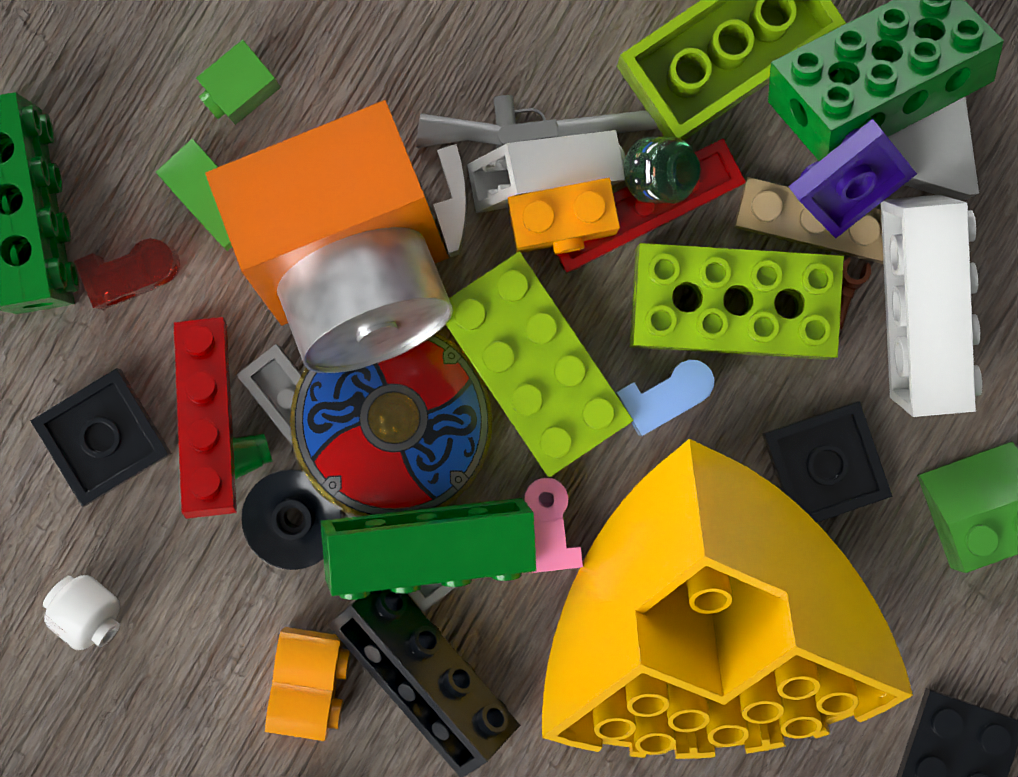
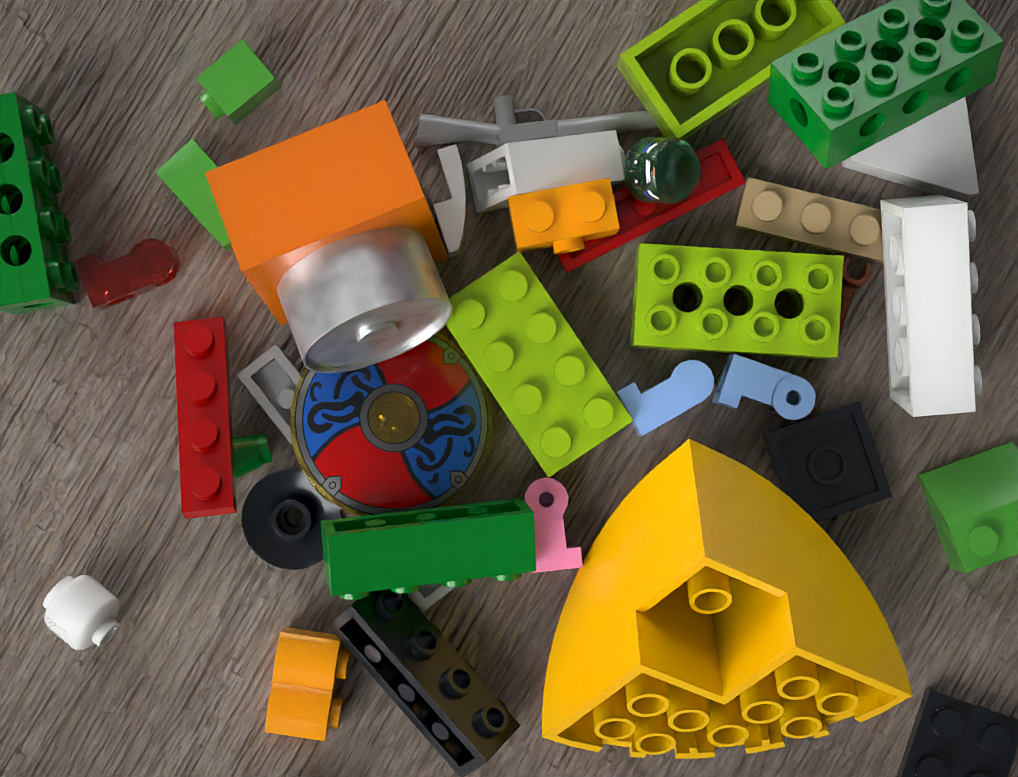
(100, 437): black plate -> none
(780, 391): none -> light blue leg
(852, 178): dark purple plate -> none

